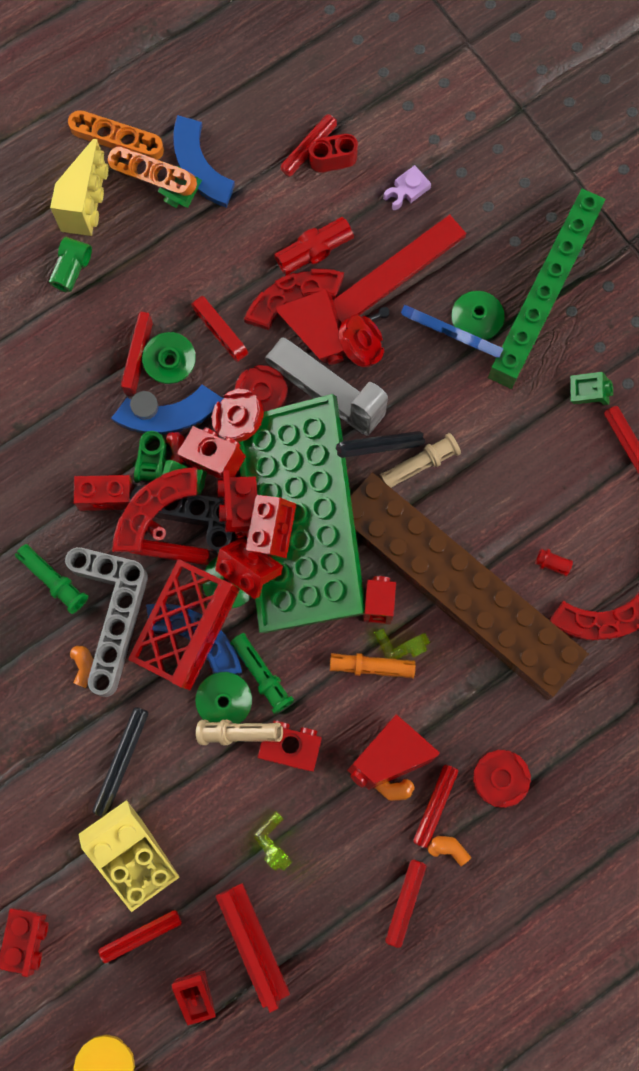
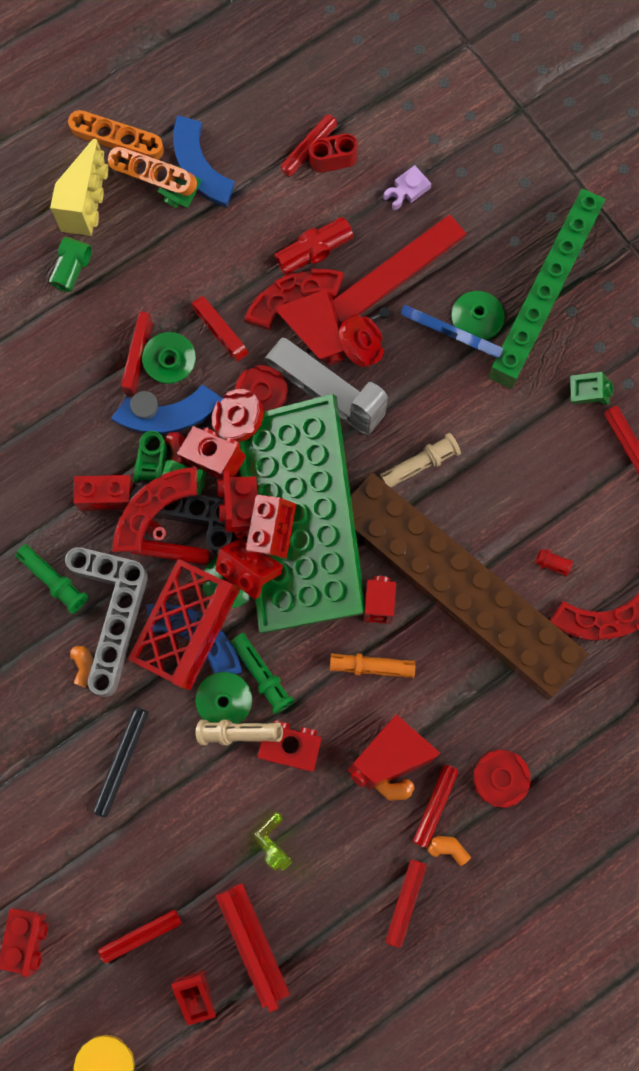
(127, 856): light yellow slope -> none
(379, 444): black axle -> none
(414, 646): clear neon green plate -> none

